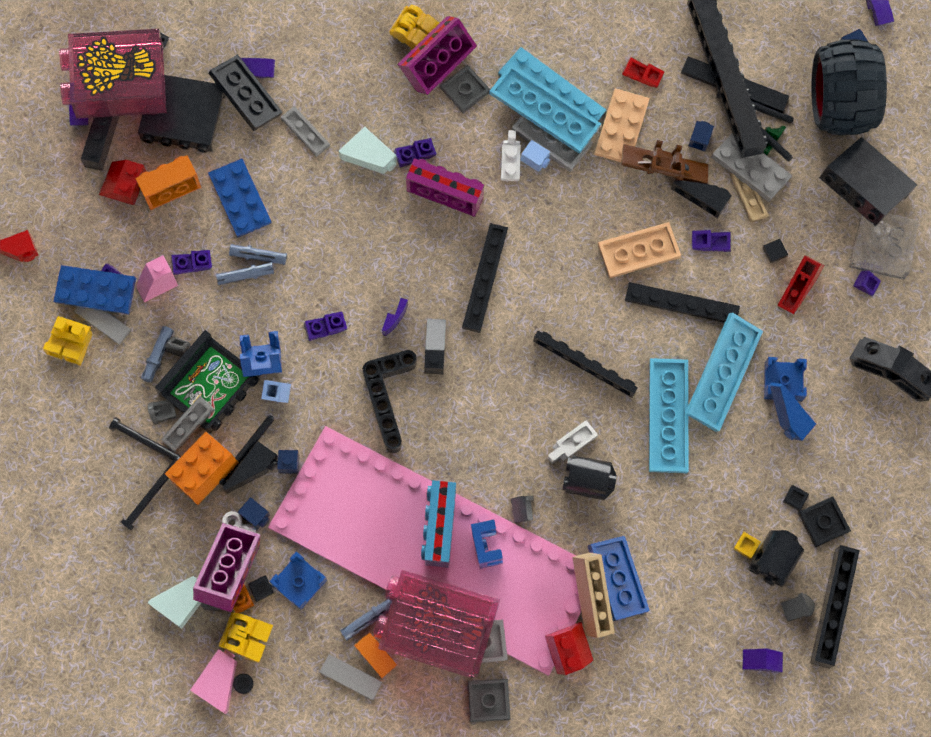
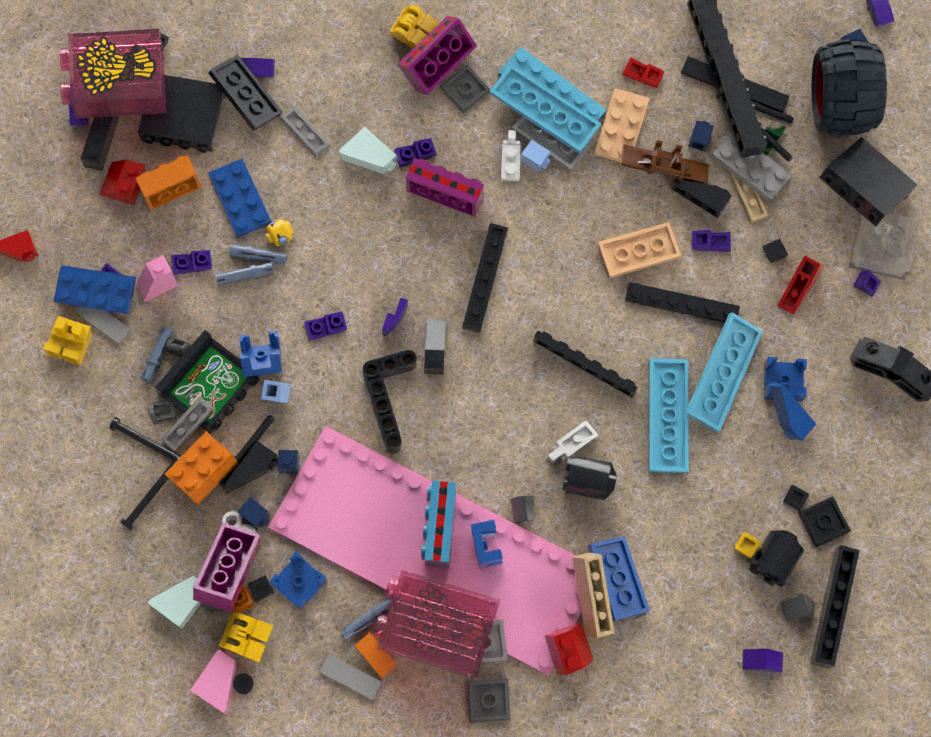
(279, 232): none -> yellow head

